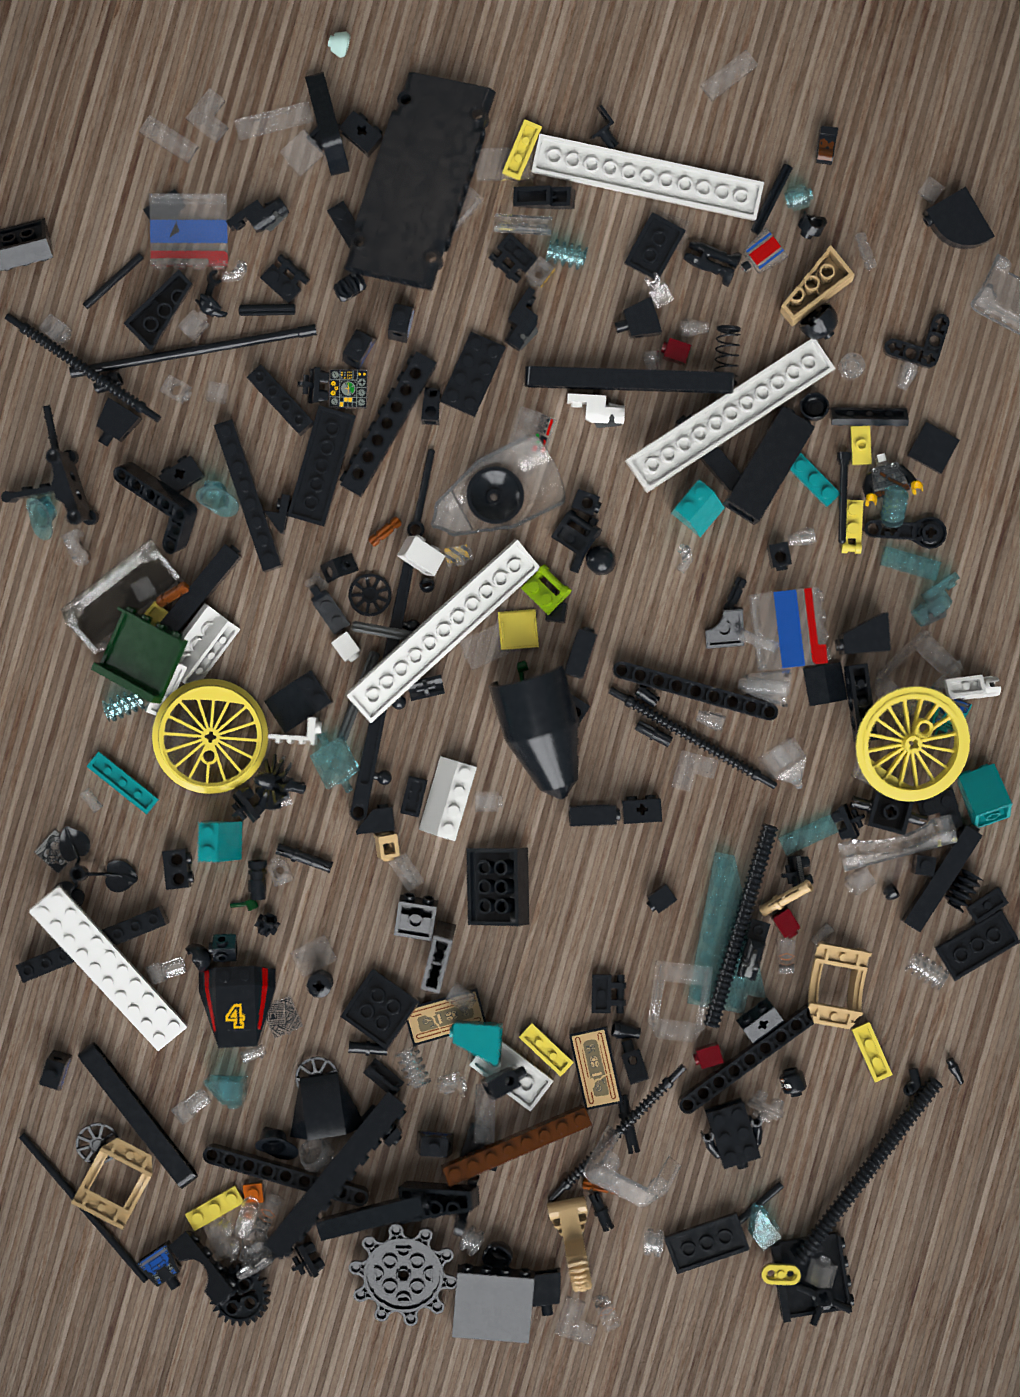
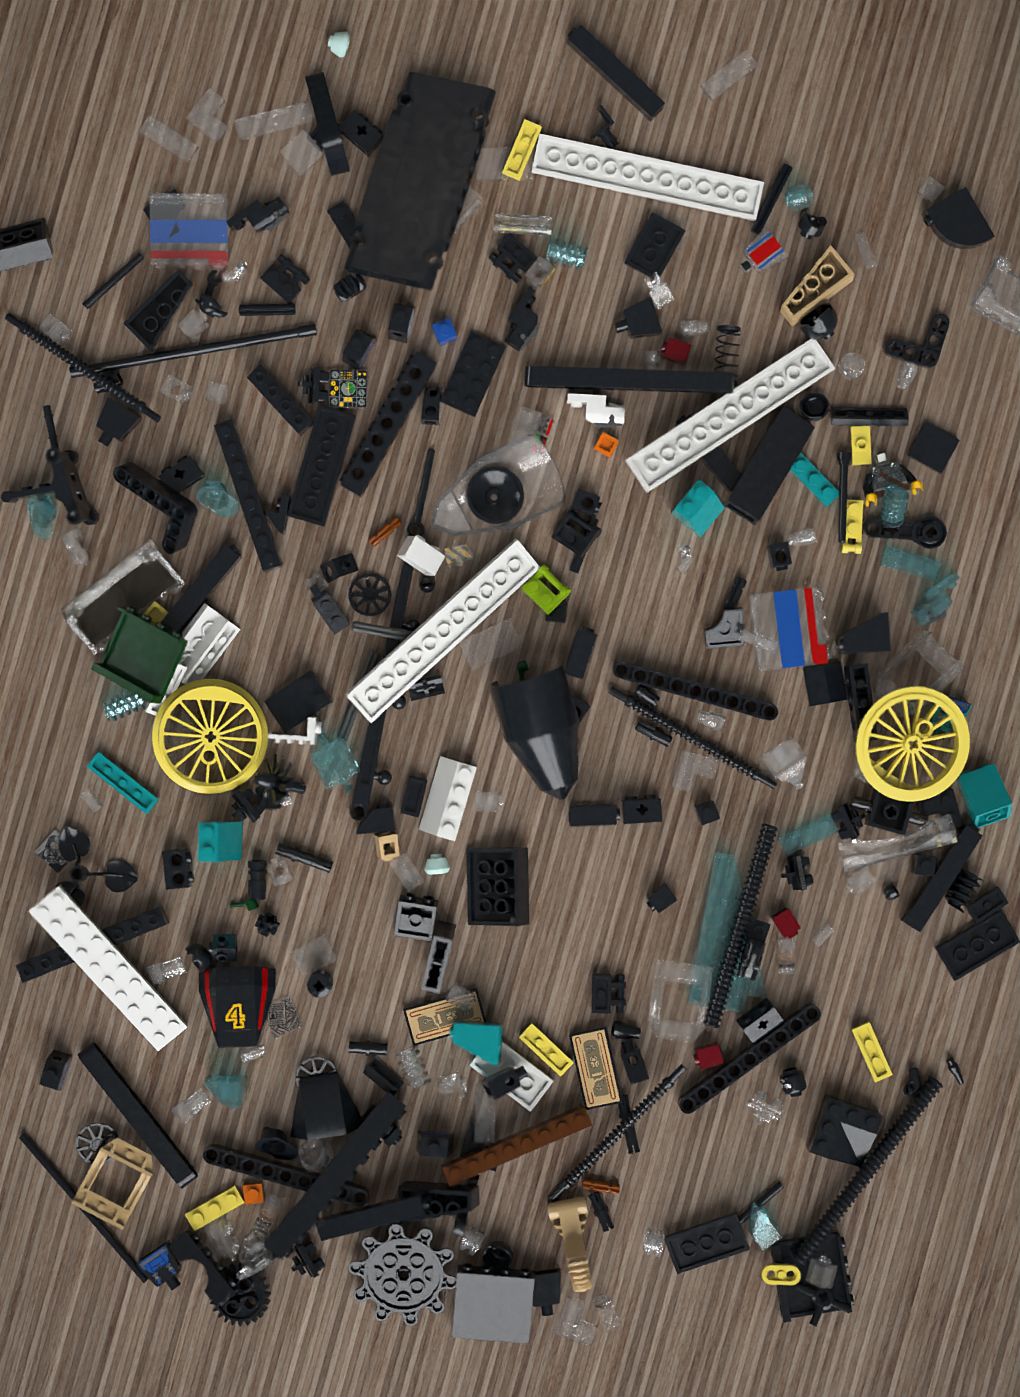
(143, 589): clear plate -> none
(172, 594): dark orange axle -> none
(246, 1217): clear piece -> none
(346, 647): white brick -> none
(380, 1009): black plate -> none
(436, 864): none -> light aqua cone
(444, 331): none -> blue brick
(518, 629): light yellow piece -> none
(544, 197): black slope -> none
(600, 560): black hair -> none
(603, 1172): clear windscreen -> none
(606, 445): none -> orange plate
(615, 72): none -> black brick
(707, 265): black piece -> none
(707, 812): none -> black brick
(732, 1135): black torso -> none
(767, 686): clear cone -> none
(792, 894): tan pin -> none
(826, 145): black leg -> none
(843, 957): tan wedge -> none
(844, 1131): none -> black slope
(927, 969): clear piece -> none
(972, 687): white plate -> none

